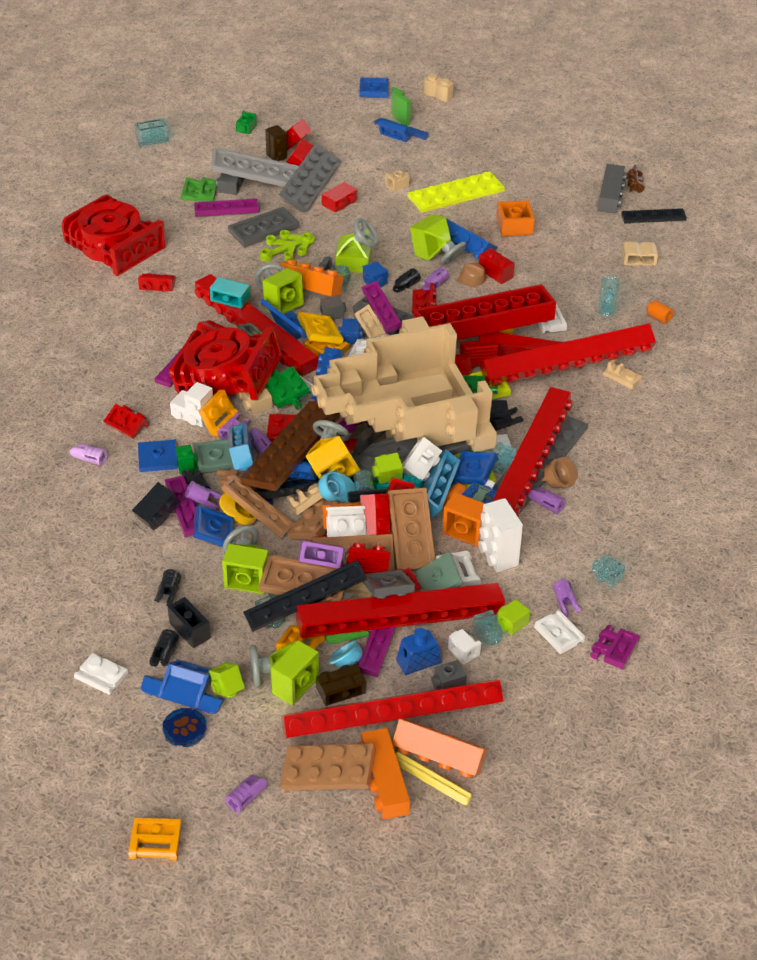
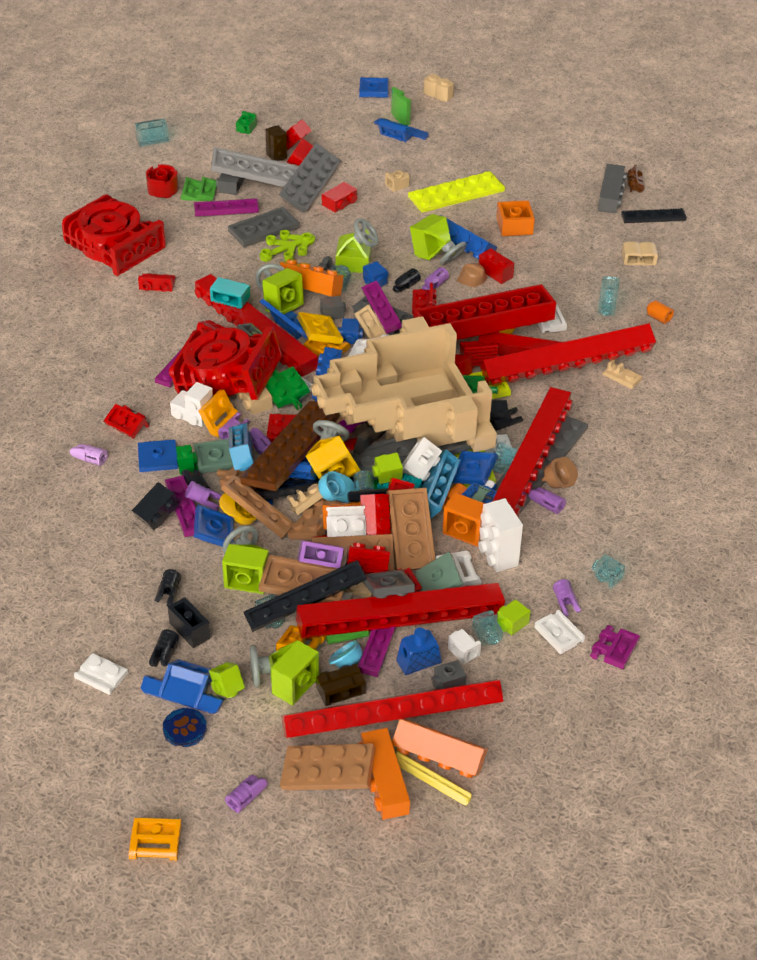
(162, 181): none -> red brick

